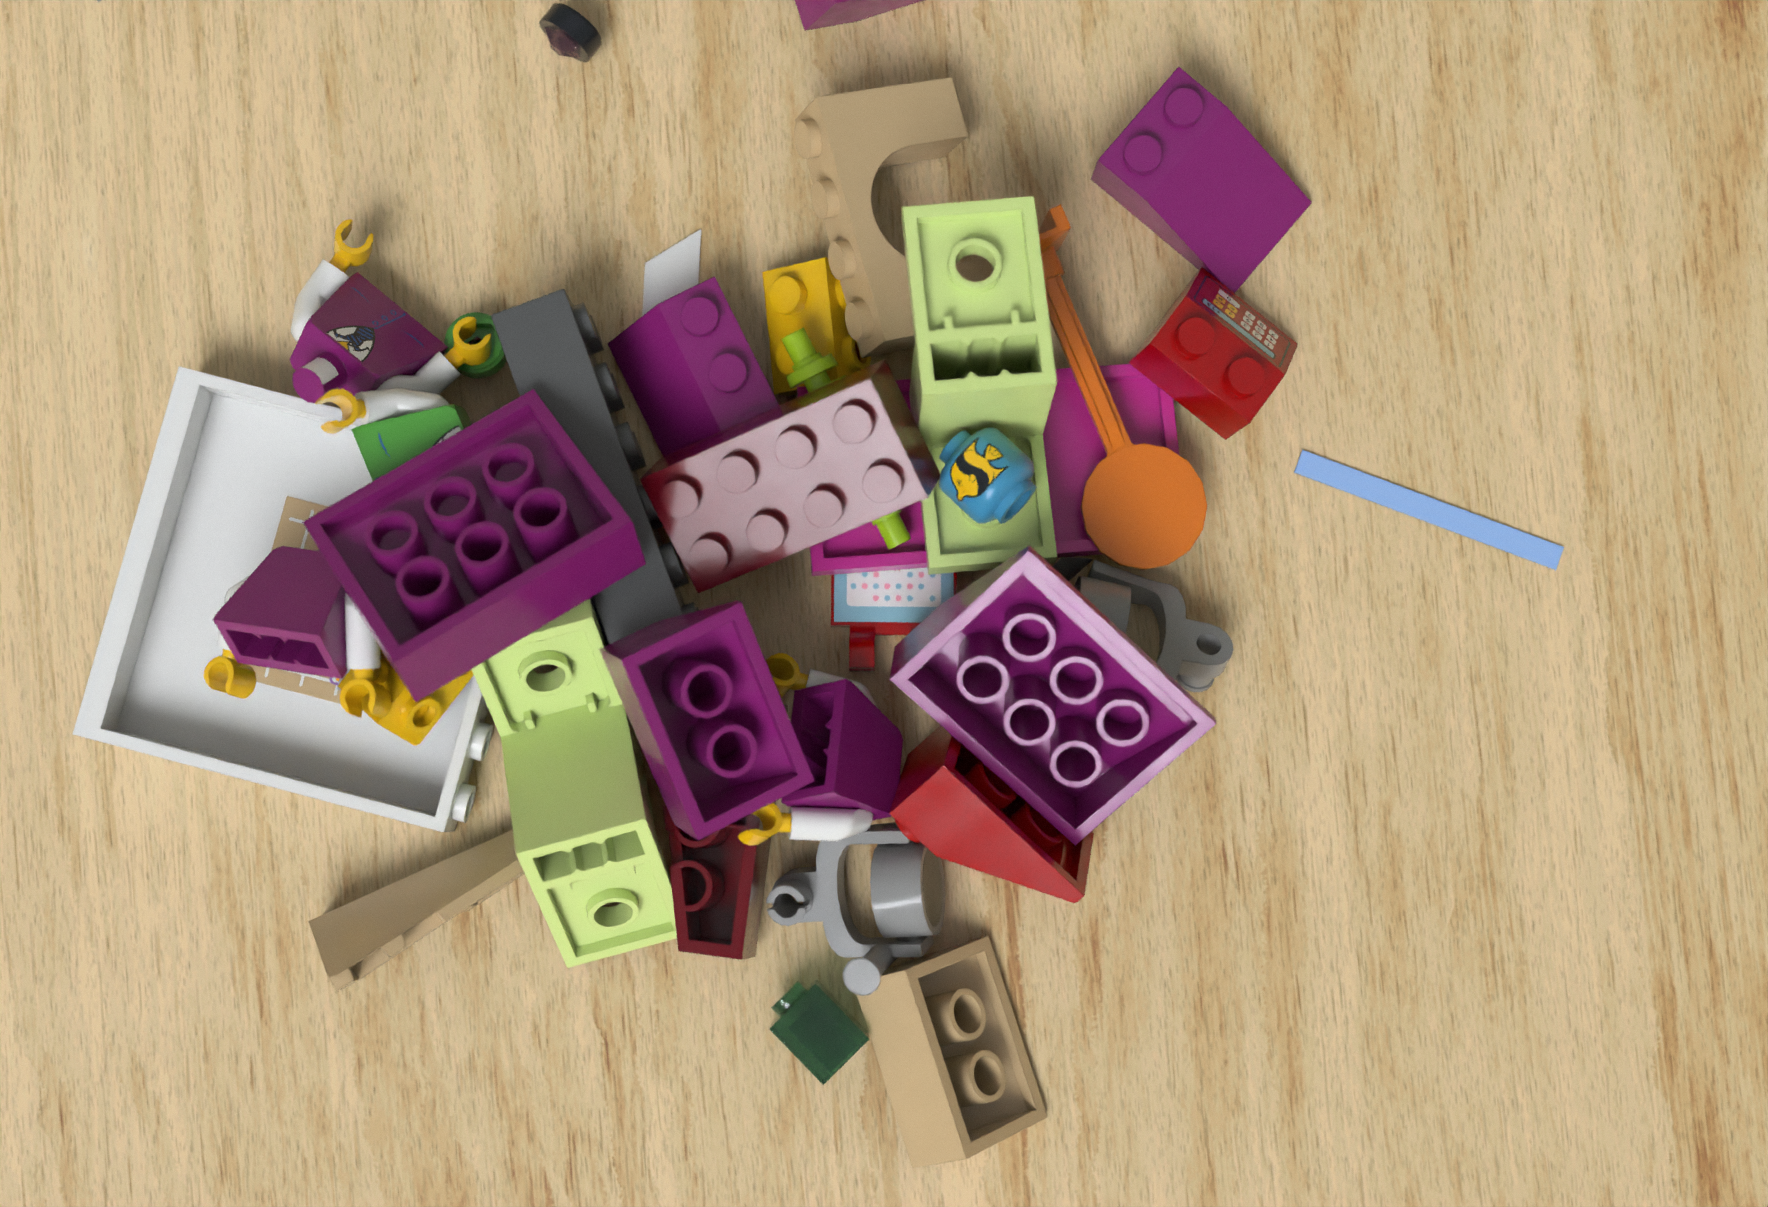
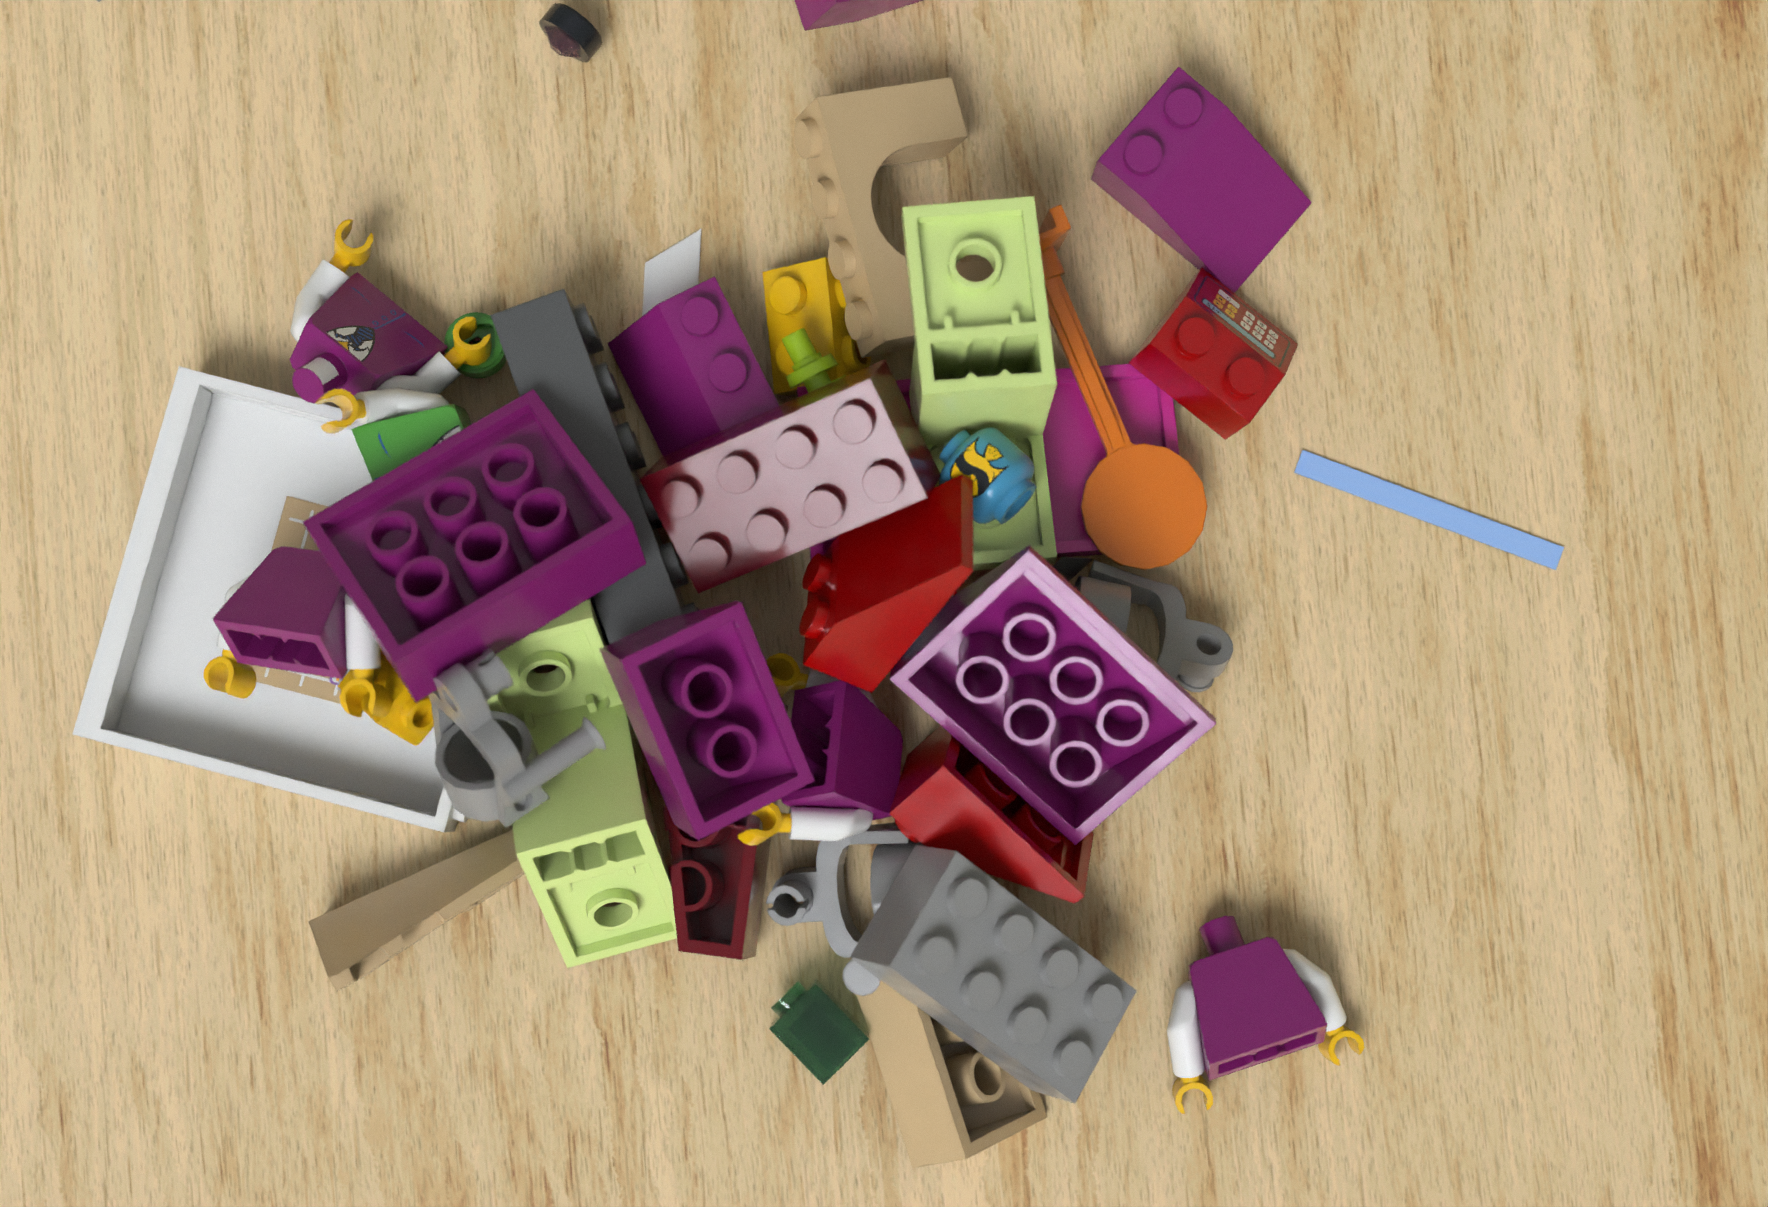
(490, 755): none -> light grey piece
(886, 585): none -> red slope
(994, 972): none -> light grey brick
(1249, 1009): none -> magenta torso

